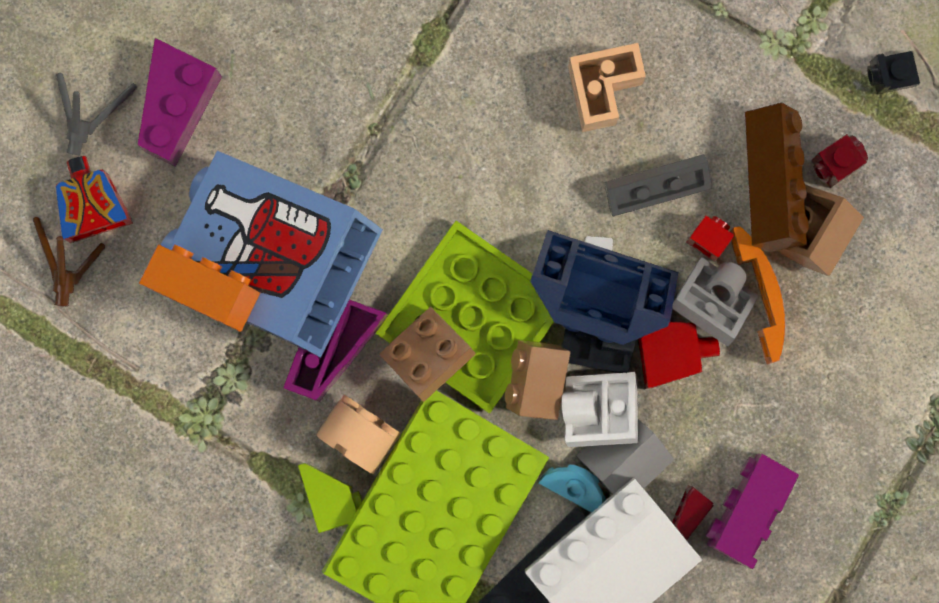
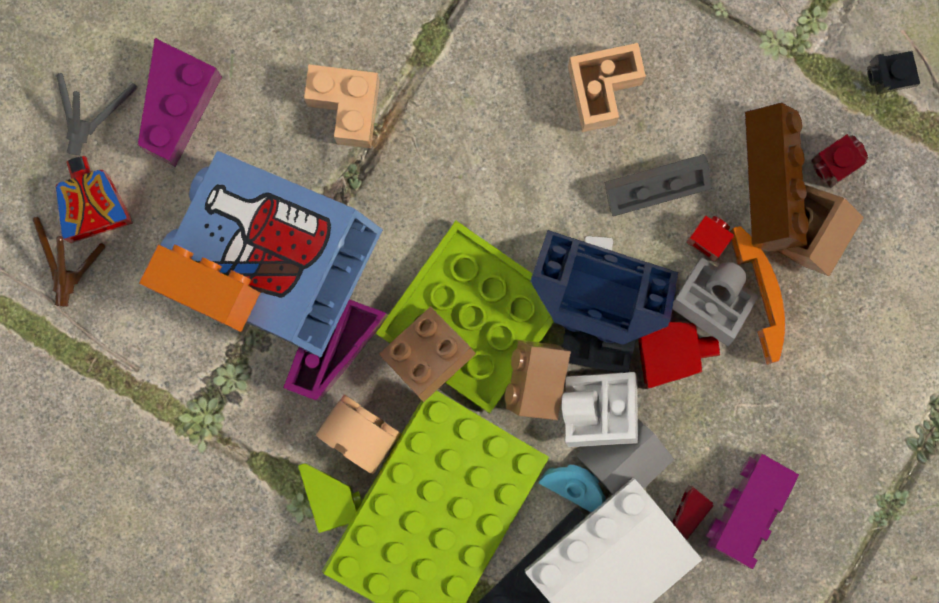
(352, 95): none -> light nougat brick

